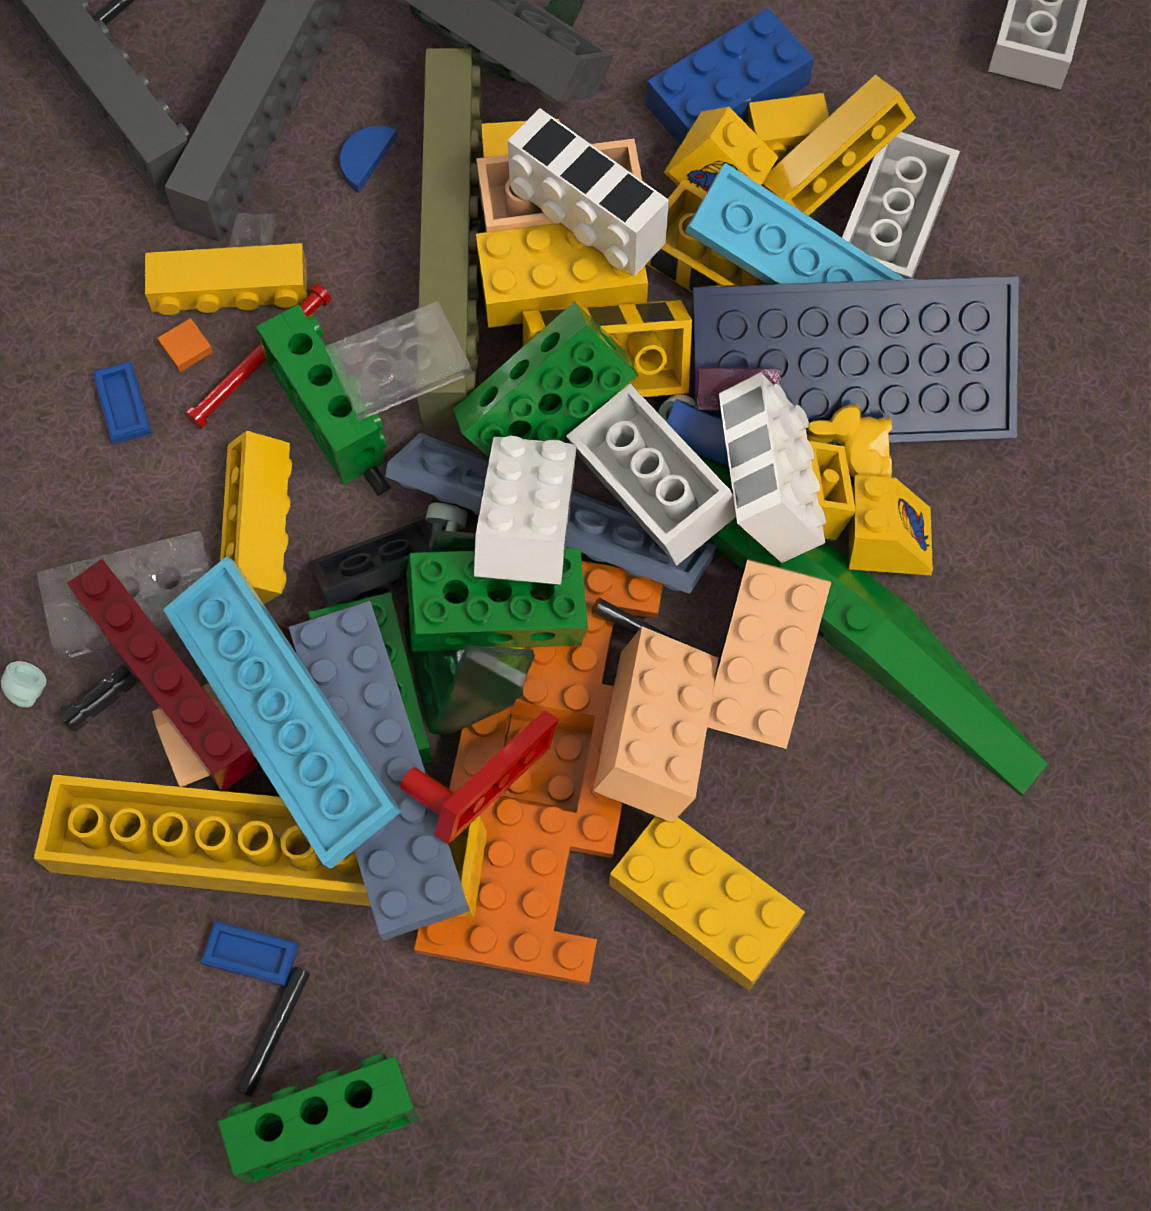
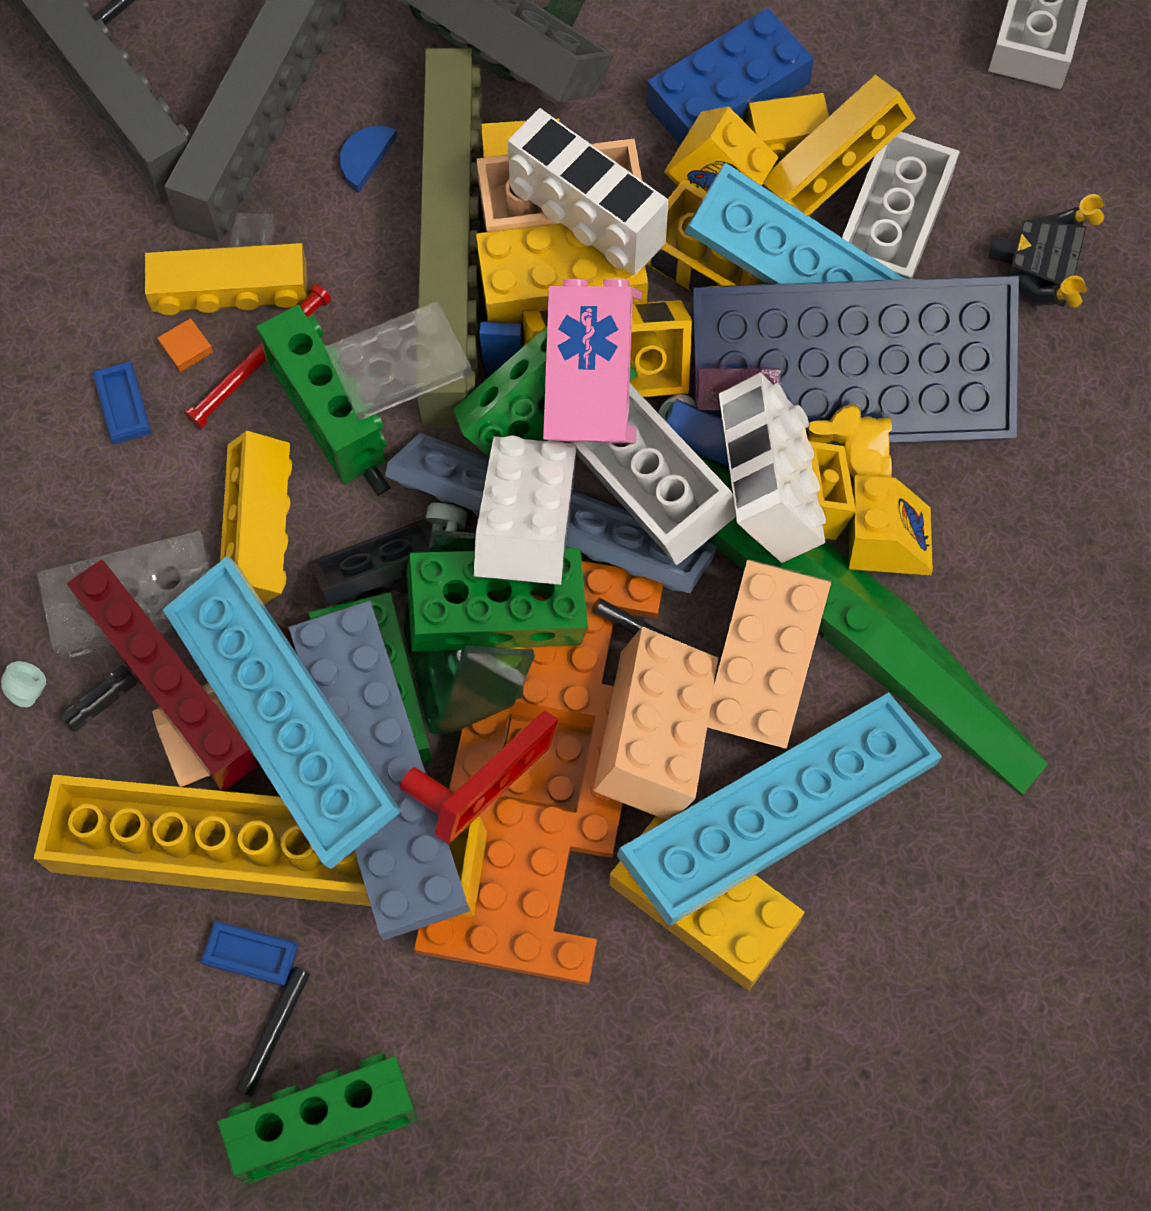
(499, 344): none -> blue tile
(589, 362): none -> bright pink panel
(777, 808): none -> medium azure plate
(1049, 253): none -> torso

